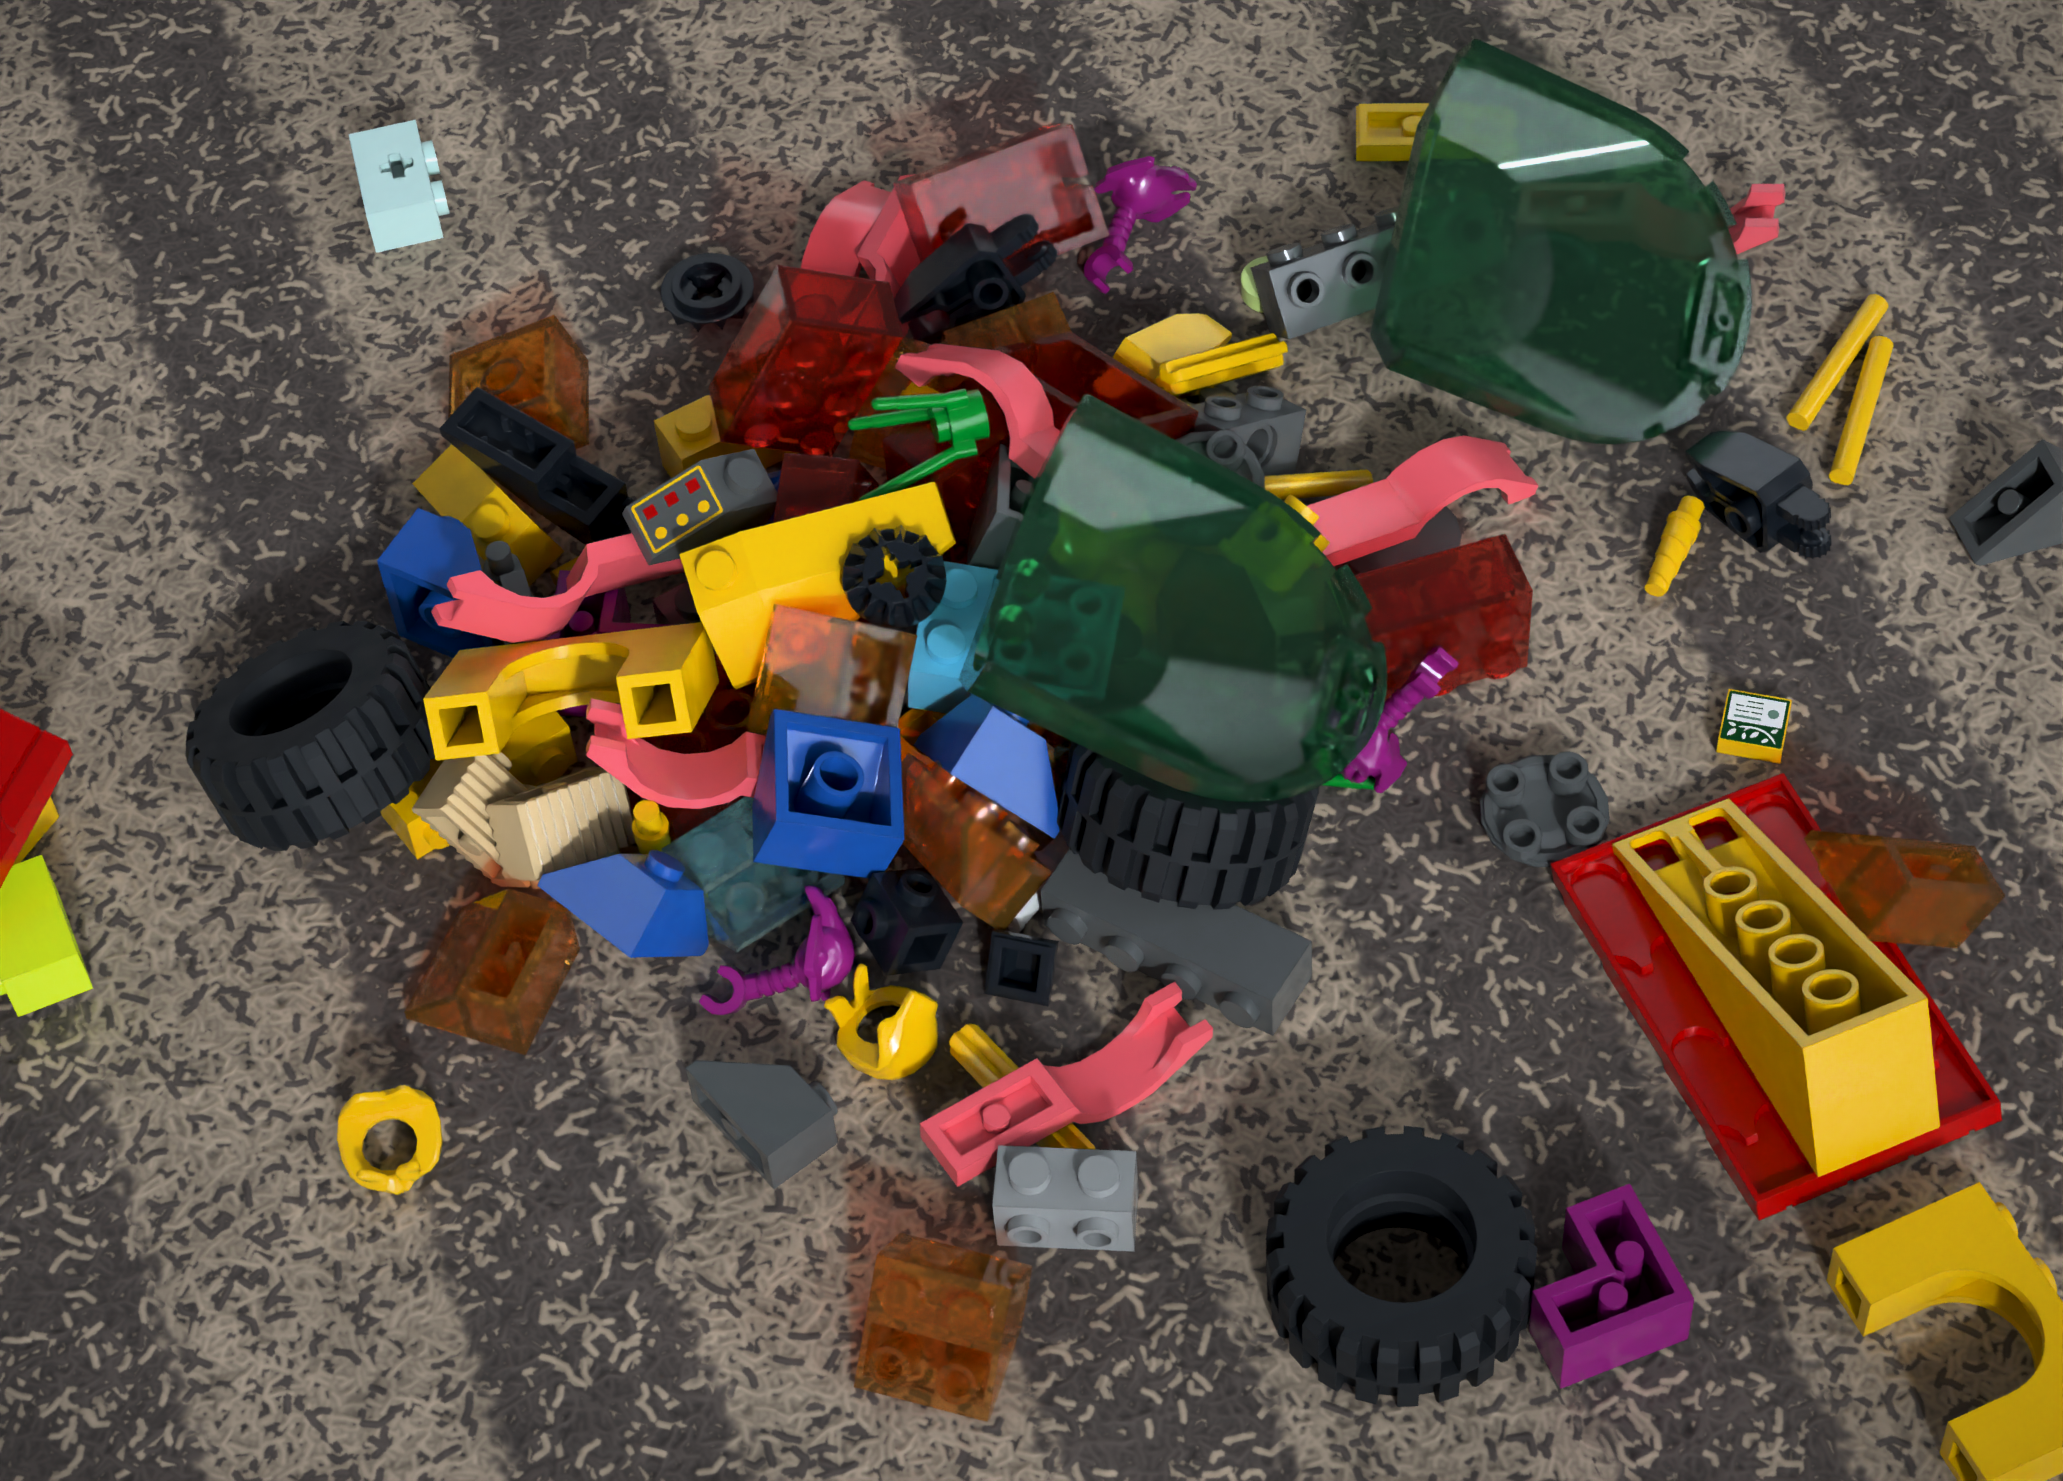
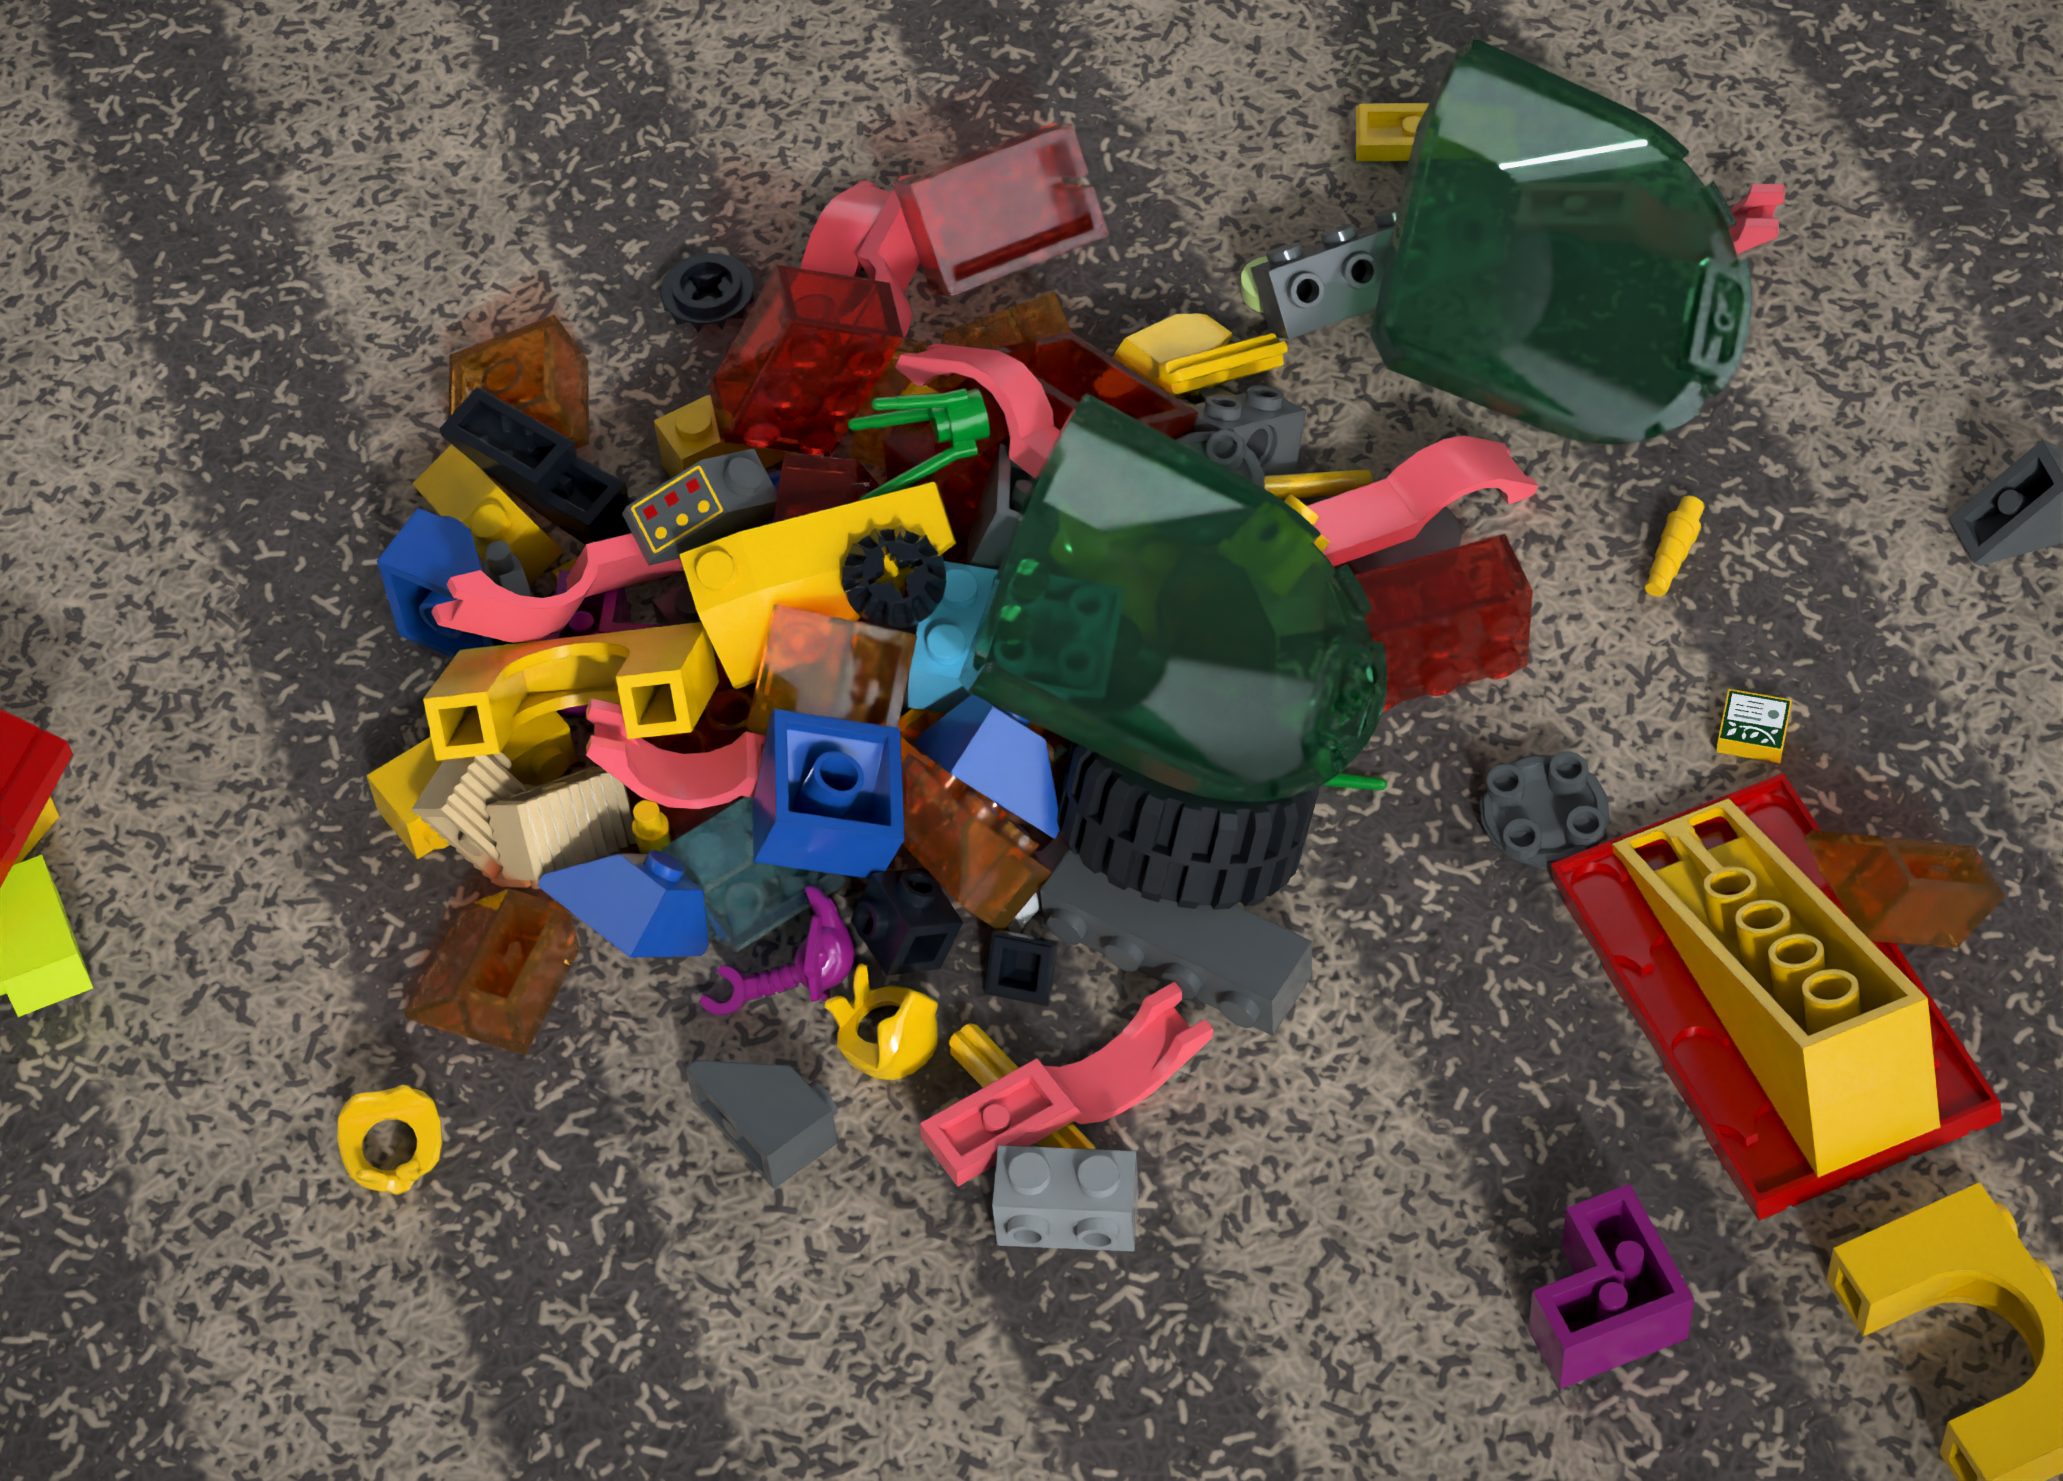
(313, 736): black tyre -> none
(397, 187): light aqua brick -> none
(941, 1325): clear orange slope -> none
(972, 277): black hinge -> none
(1139, 192): magenta piece -> none
(1382, 753): magenta piece -> none
(1383, 1343): black tyre -> none
(1759, 493): black hinge -> none
(1837, 362): yellow bar -> none
(1861, 410): yellow bar -> none

